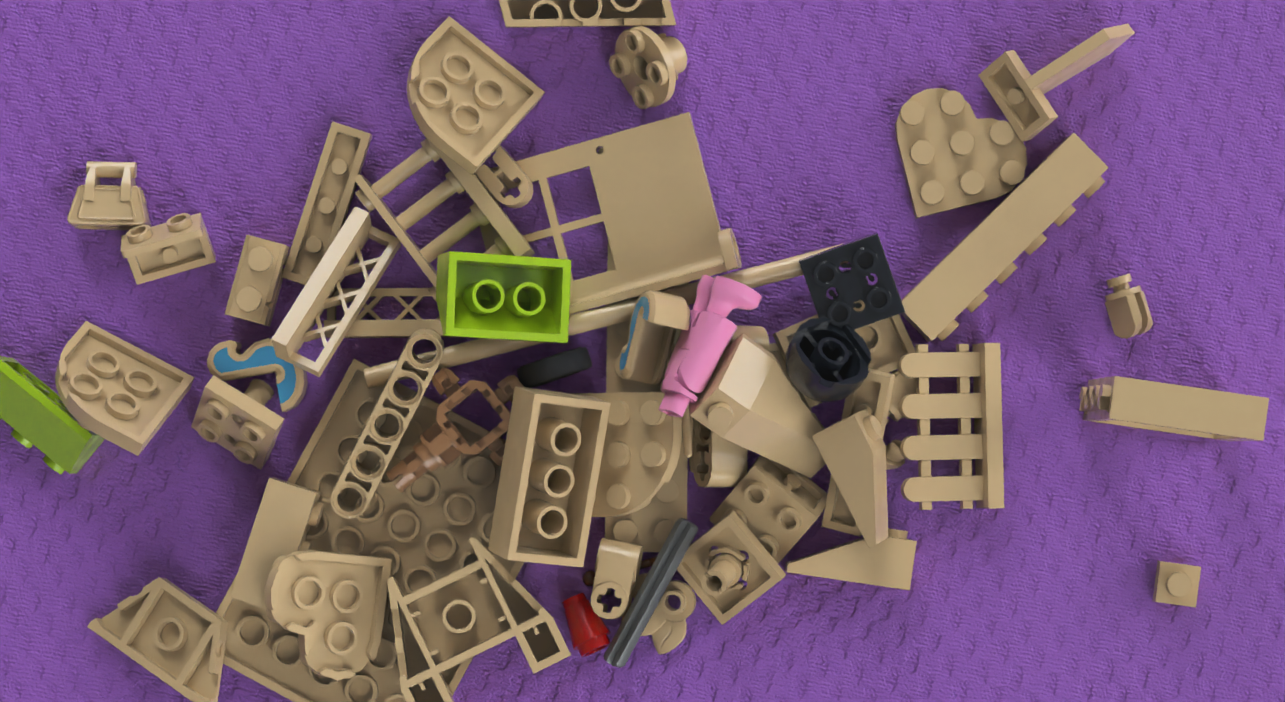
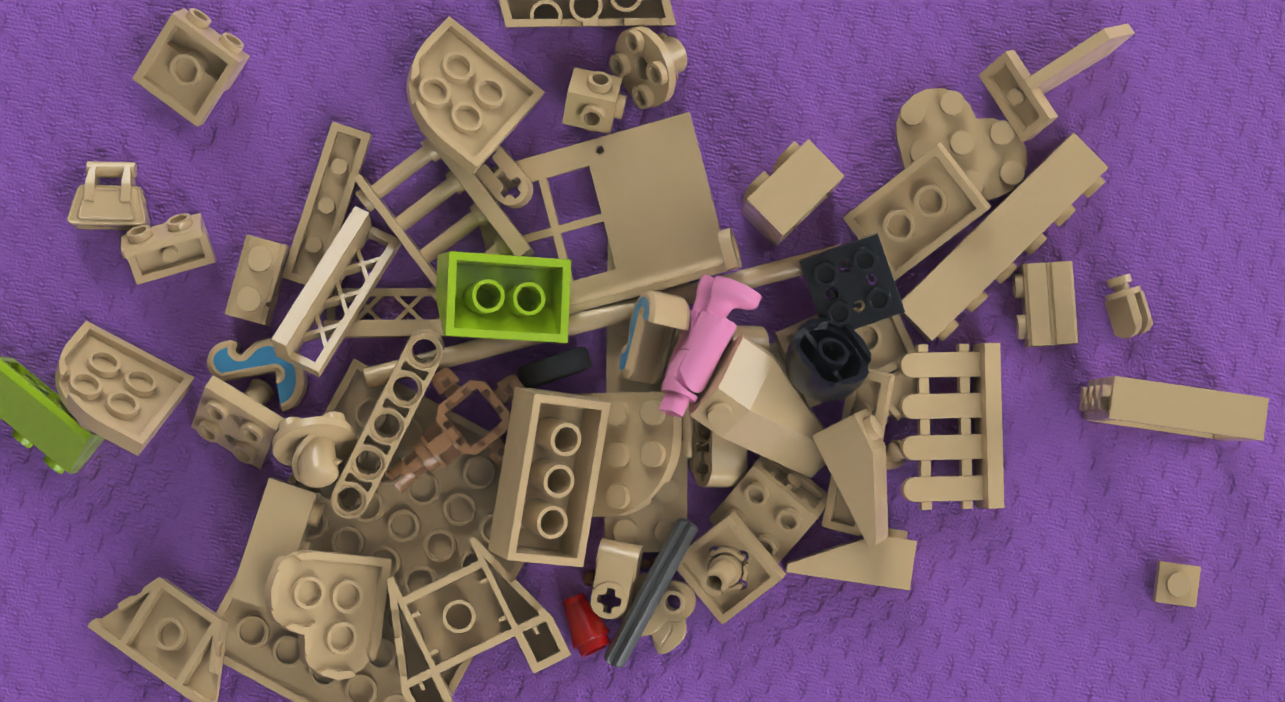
(191, 65): none -> tan plate
(314, 447): none -> tan plate
(593, 100): none -> tan brick
(794, 190): none -> tan brick
(919, 209): none -> tan plate
(1046, 304): none -> tan brick

